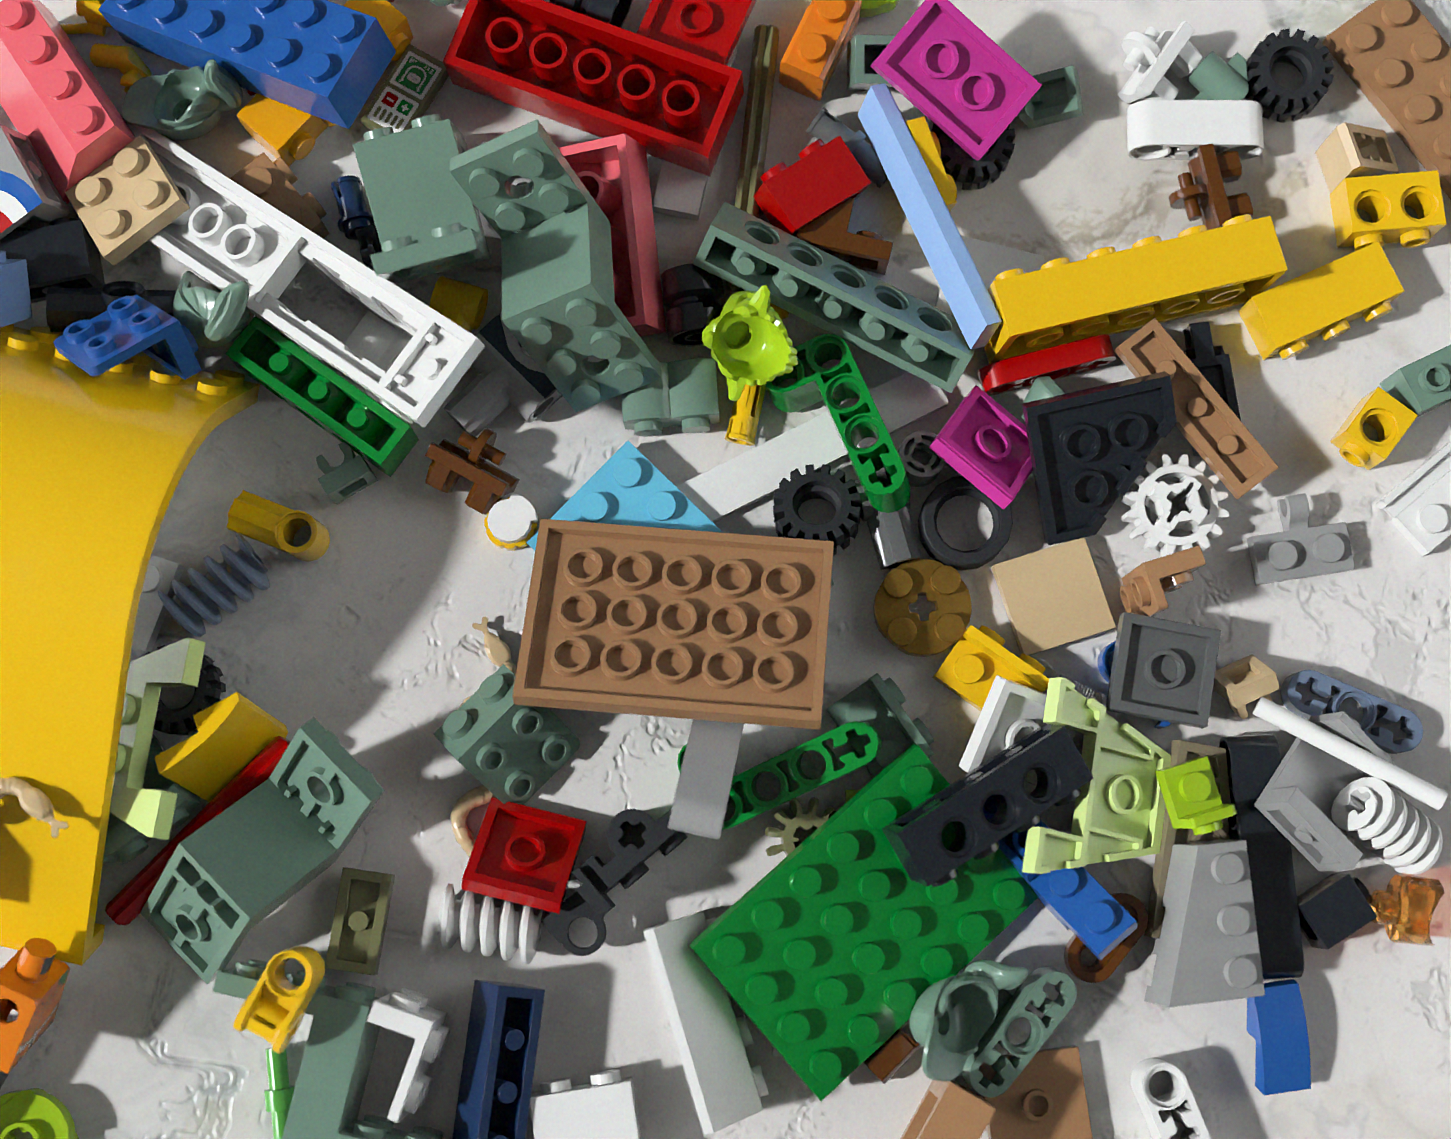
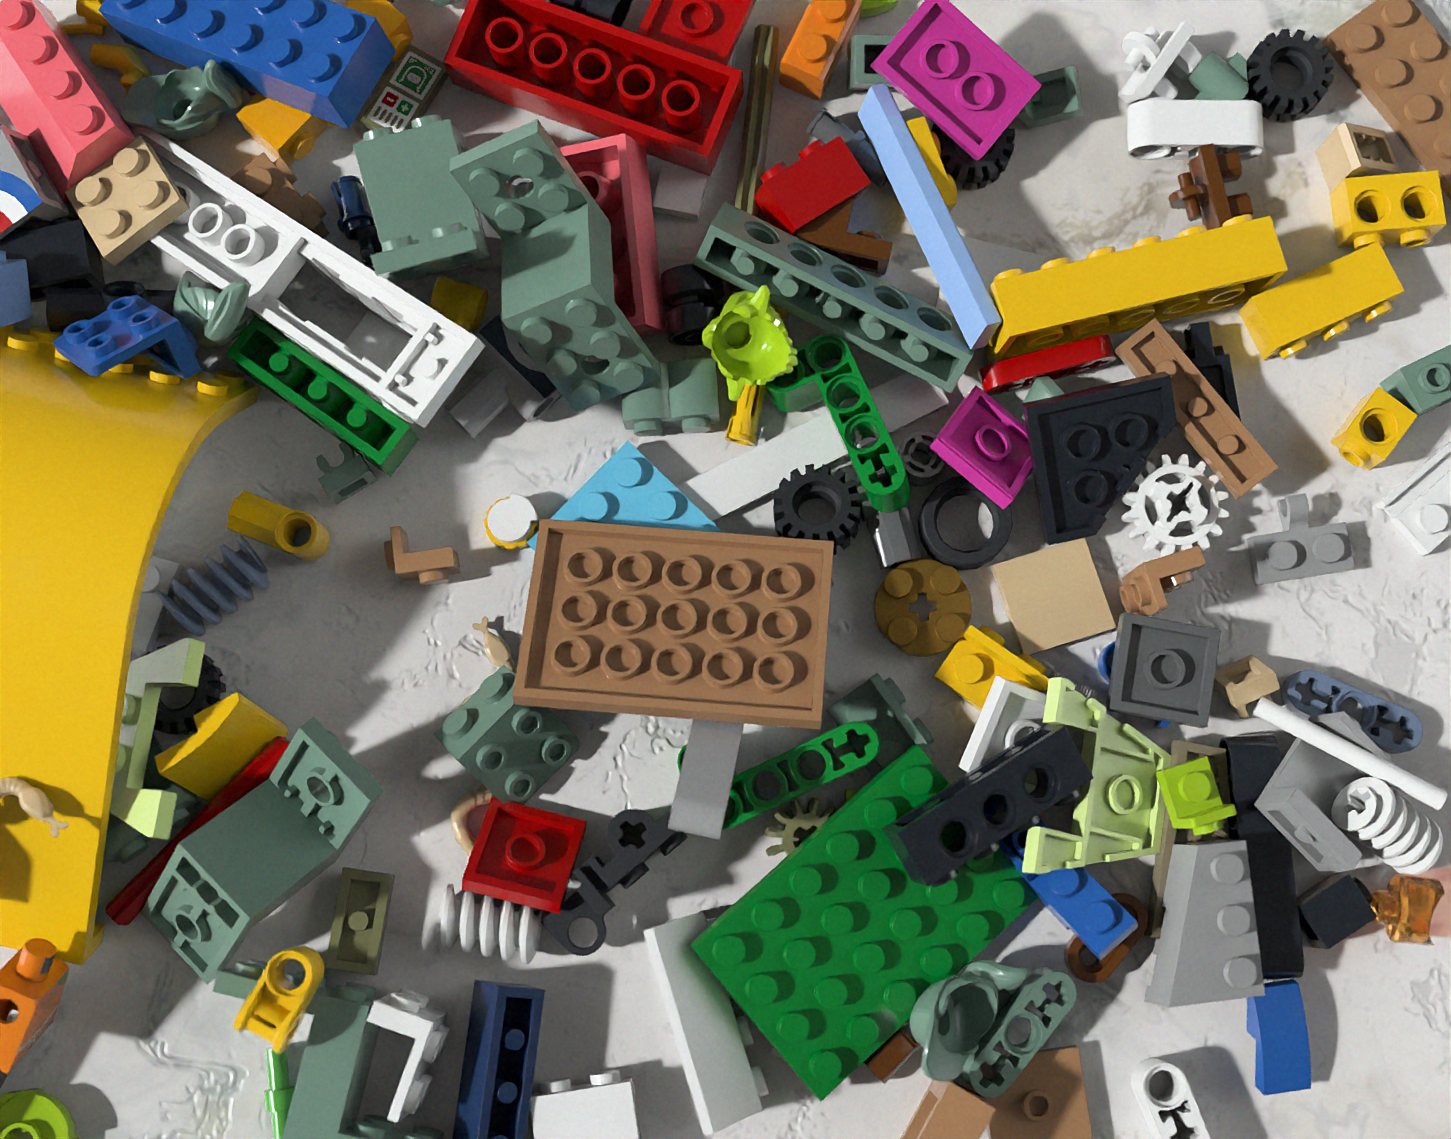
(428, 566): none -> medium nougat bracket
(452, 461): reddish brown hips -> none

